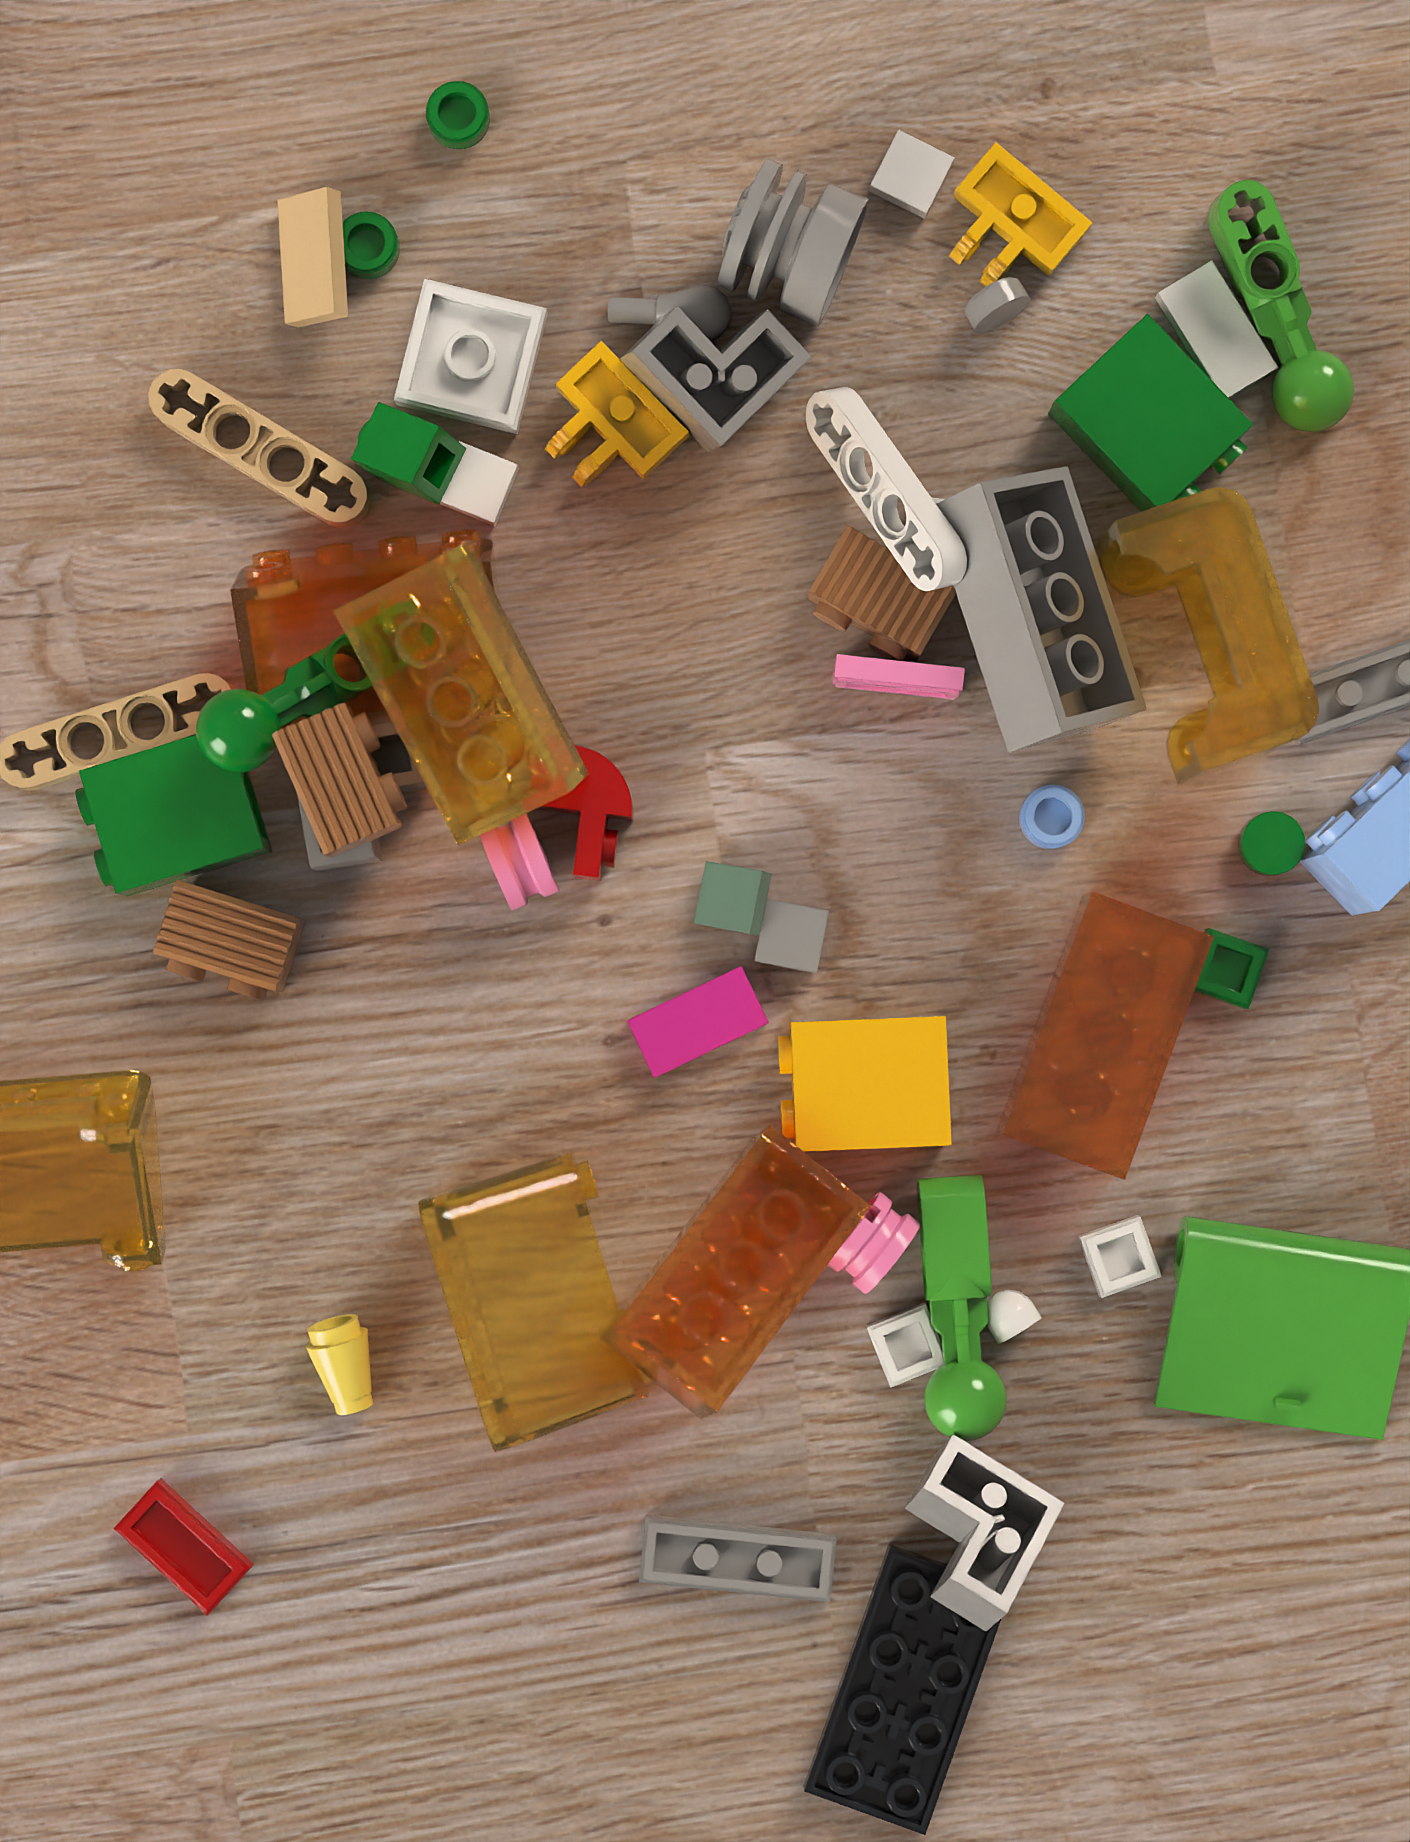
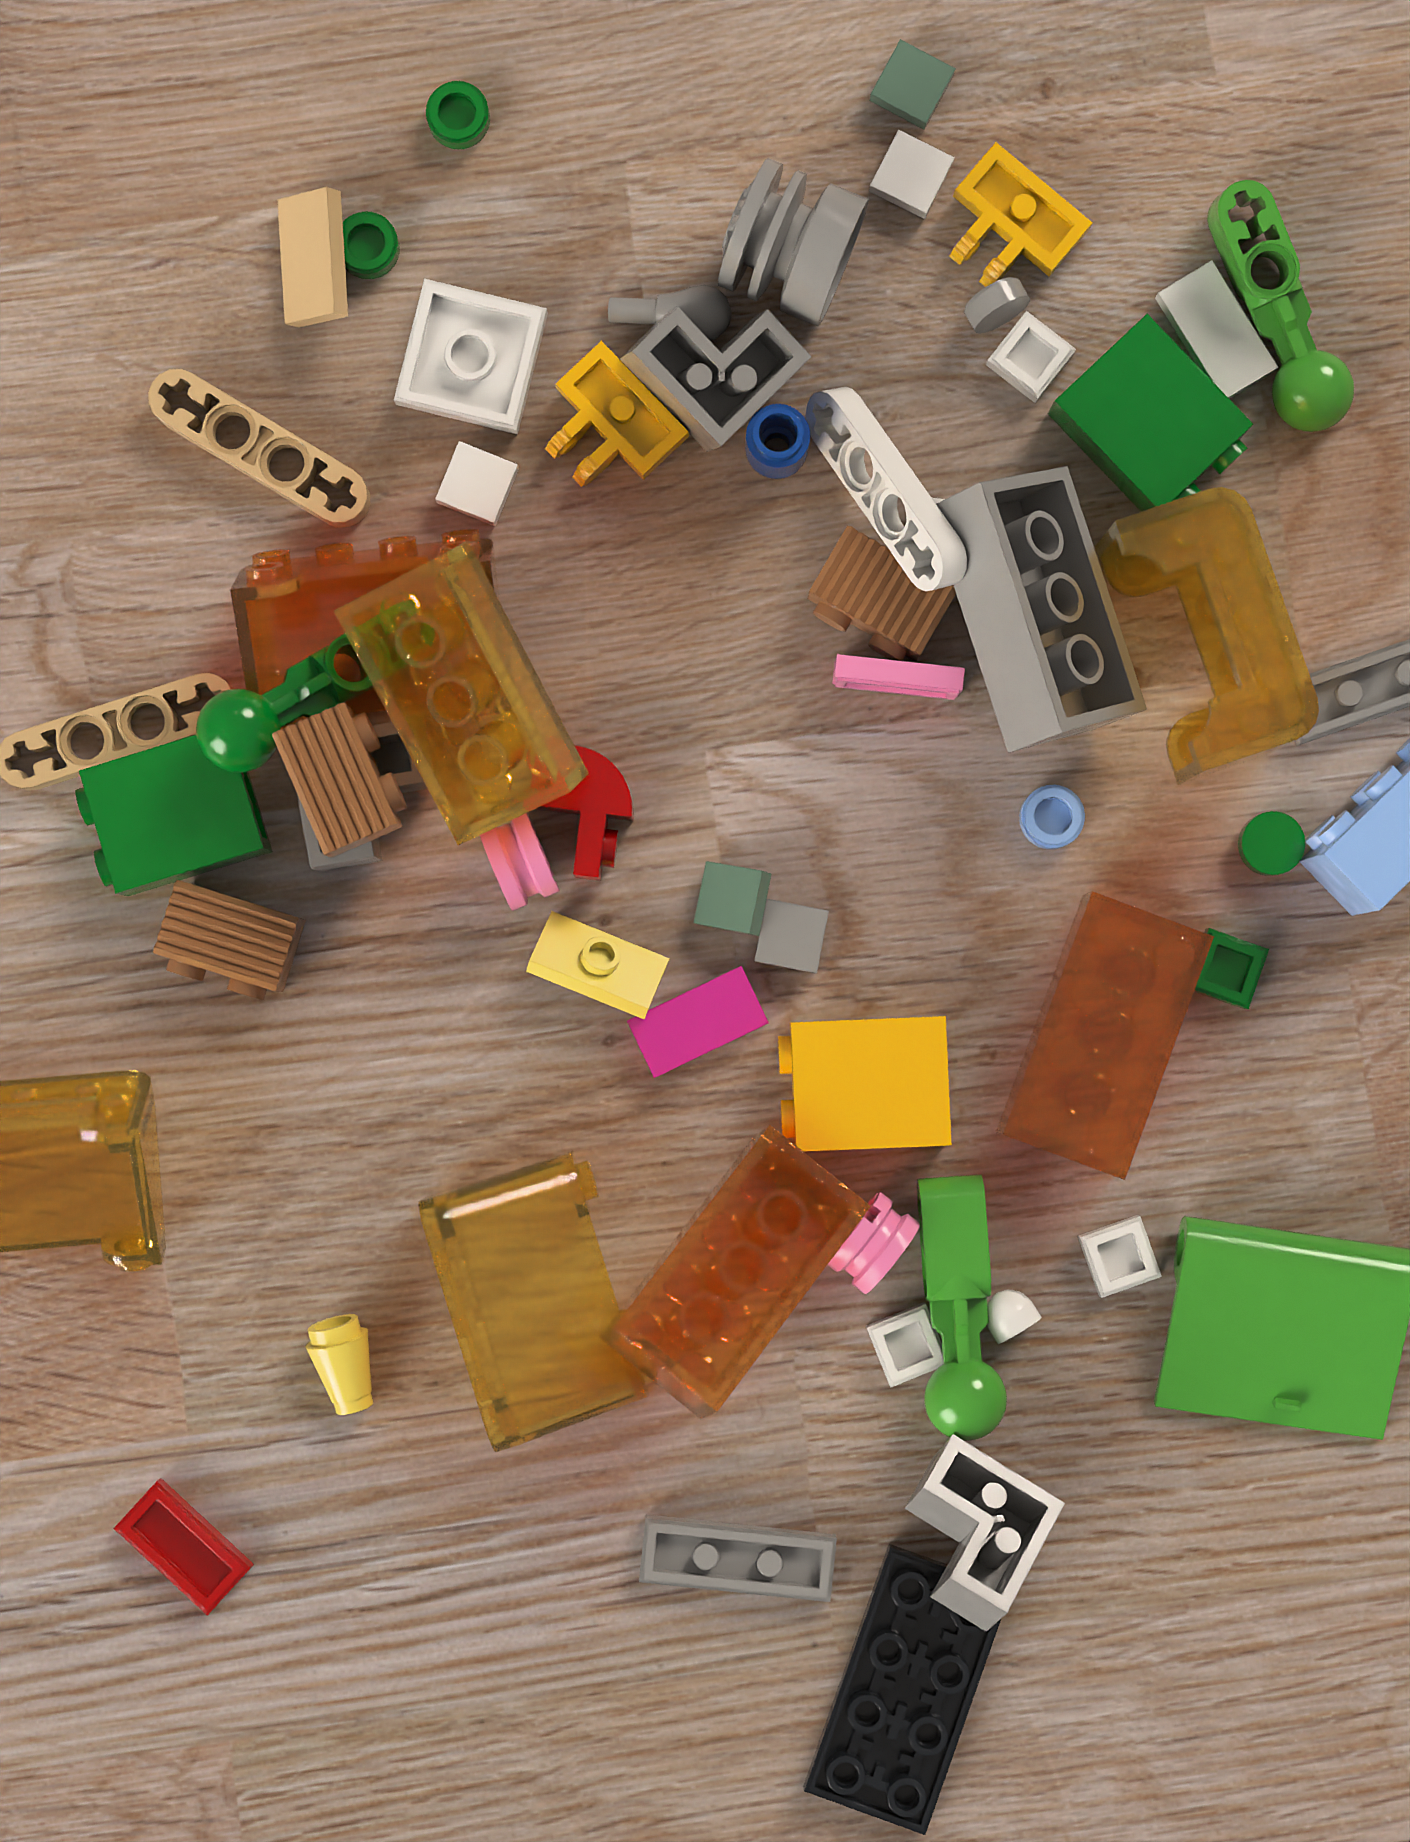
(408, 452): green brick -> none
(597, 965): none -> light yellow plate
(777, 422): none -> blue brick
(912, 84): none -> sand green tile
(1030, 356): none -> white tile

